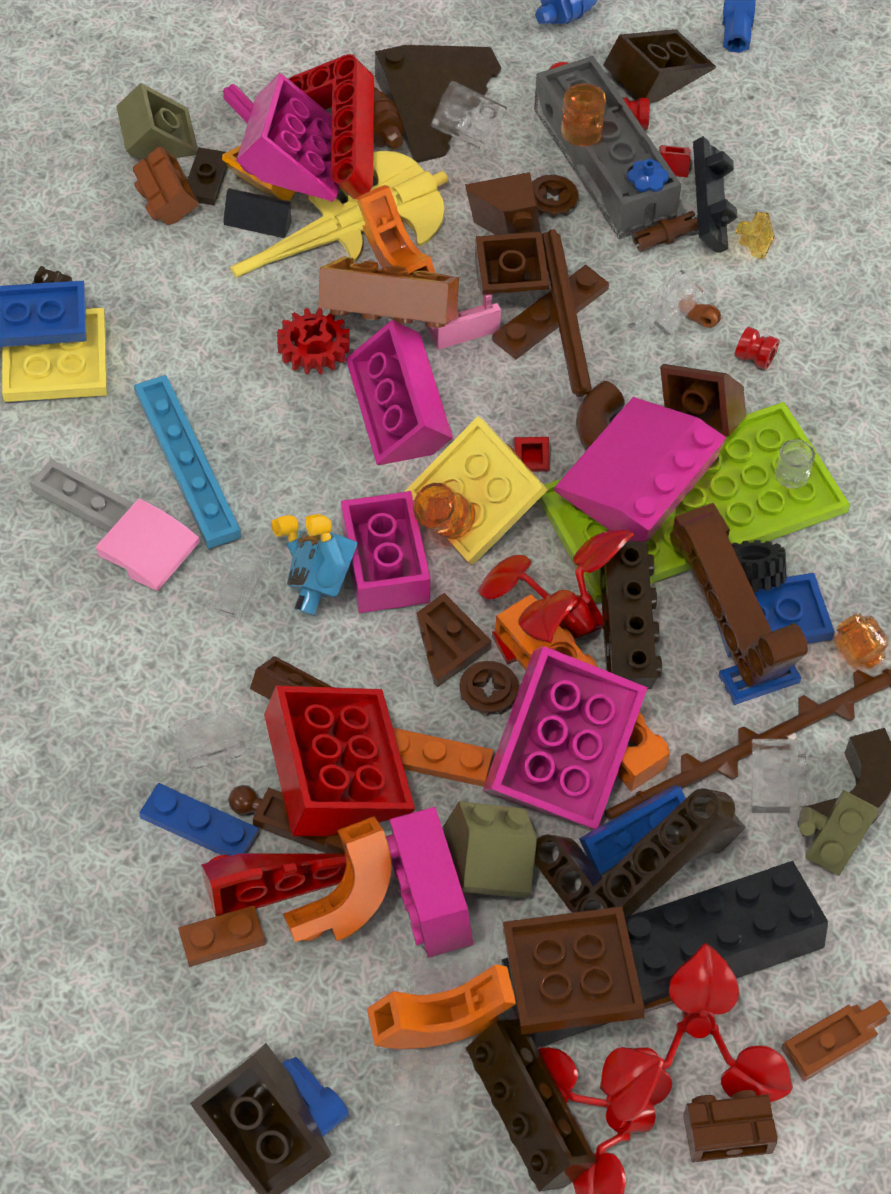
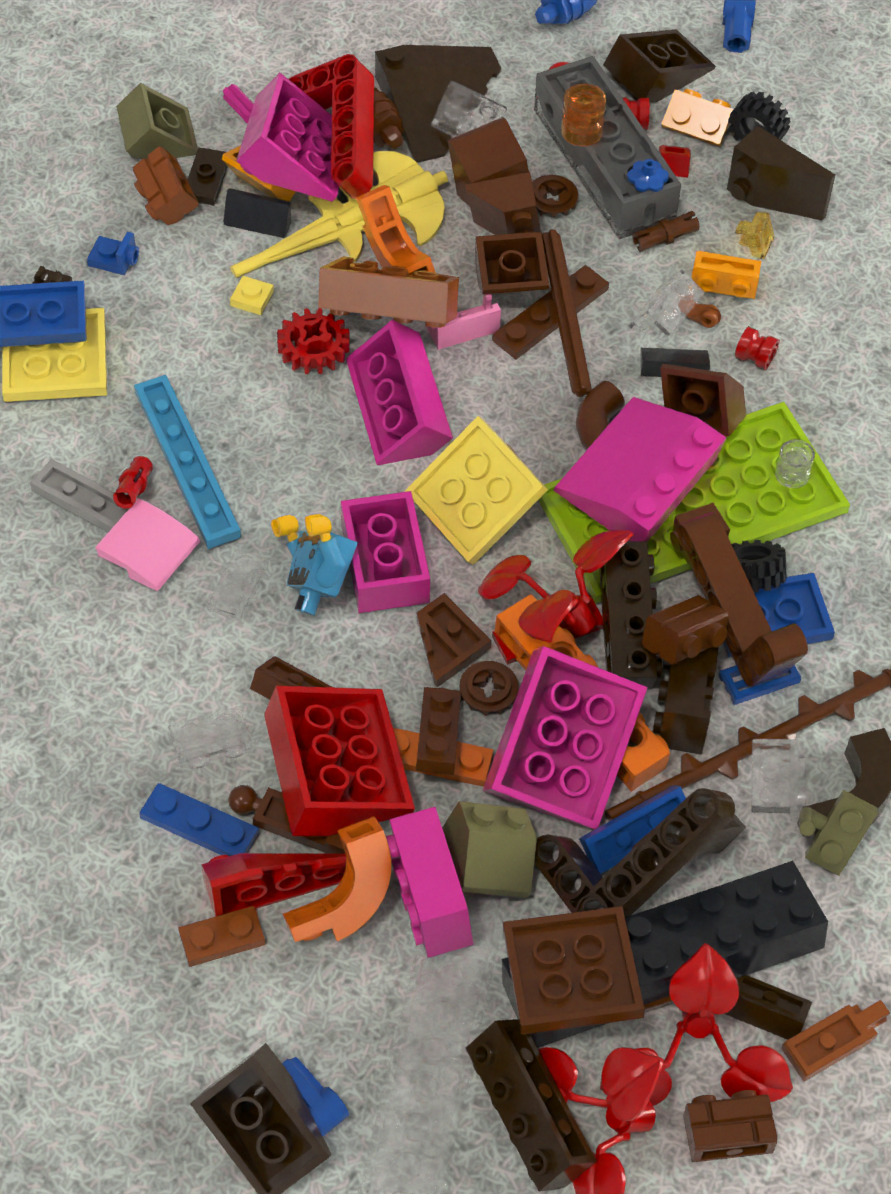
(114, 254): none -> blue bracket
(133, 482): none -> red pin
(251, 295): none -> light yellow plate
(438, 731): none -> reddish brown plate
(443, 1017): orange arch -> none
(444, 510): clear orange wheel -> none
(485, 155): none -> reddish brown slope
(533, 452): red slope -> none
(653, 358): none -> black slope
(685, 629): none -> reddish brown brick
(687, 702): none -> dark brown wedge
(697, 117): none -> bracket
(713, 209): black hinge -> none
(726, 274): none -> light orange bracket
(763, 110): none -> black tyre
(769, 1008): none -> dark brown slope
(779, 177): none -> dark brown slope
(861, 641): clear orange head -> none

